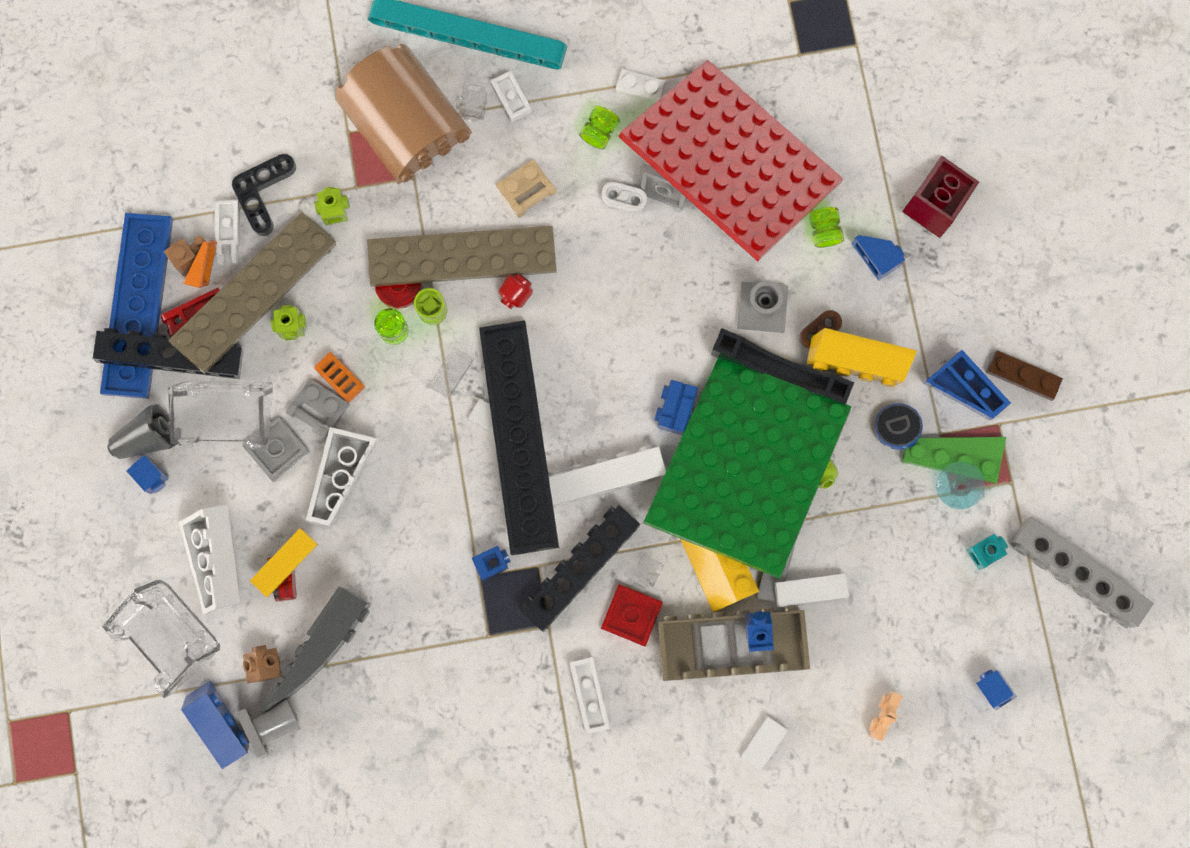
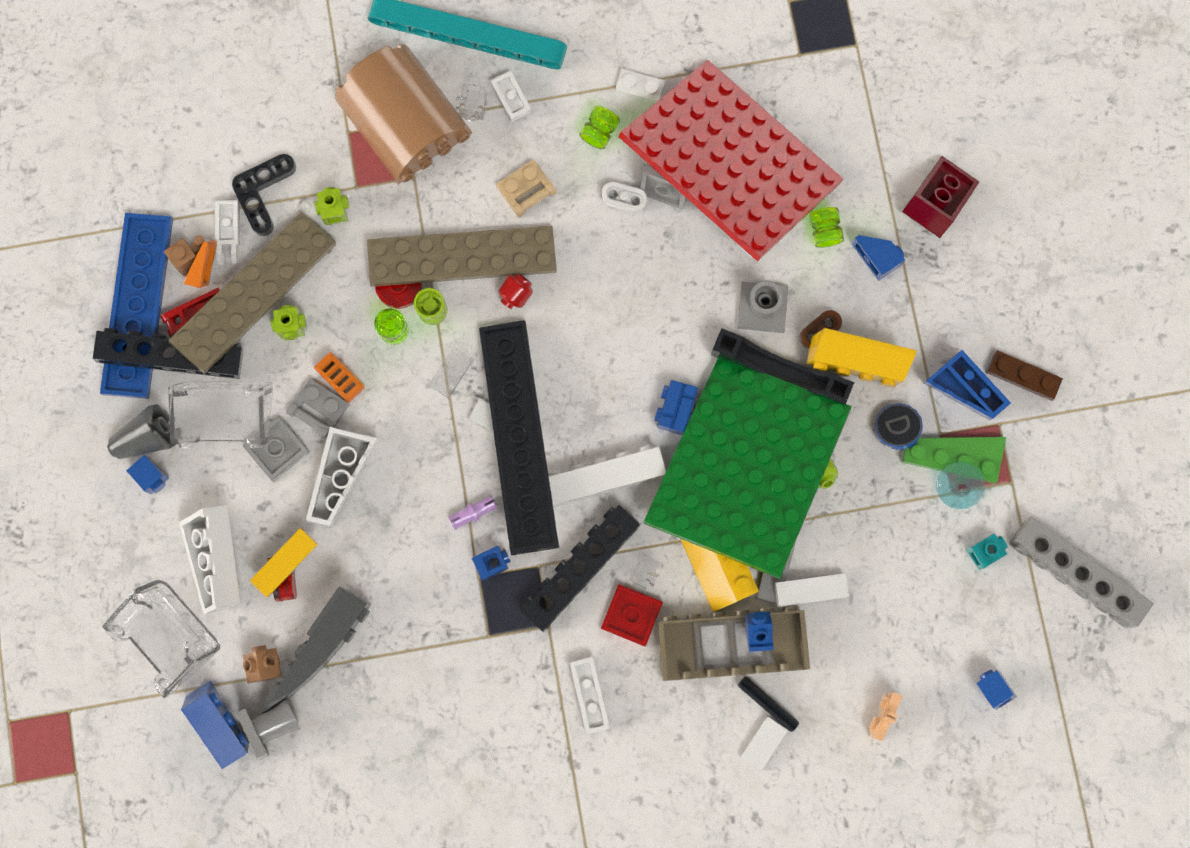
(472, 512): none -> lavender pin
(768, 704): none -> black axle

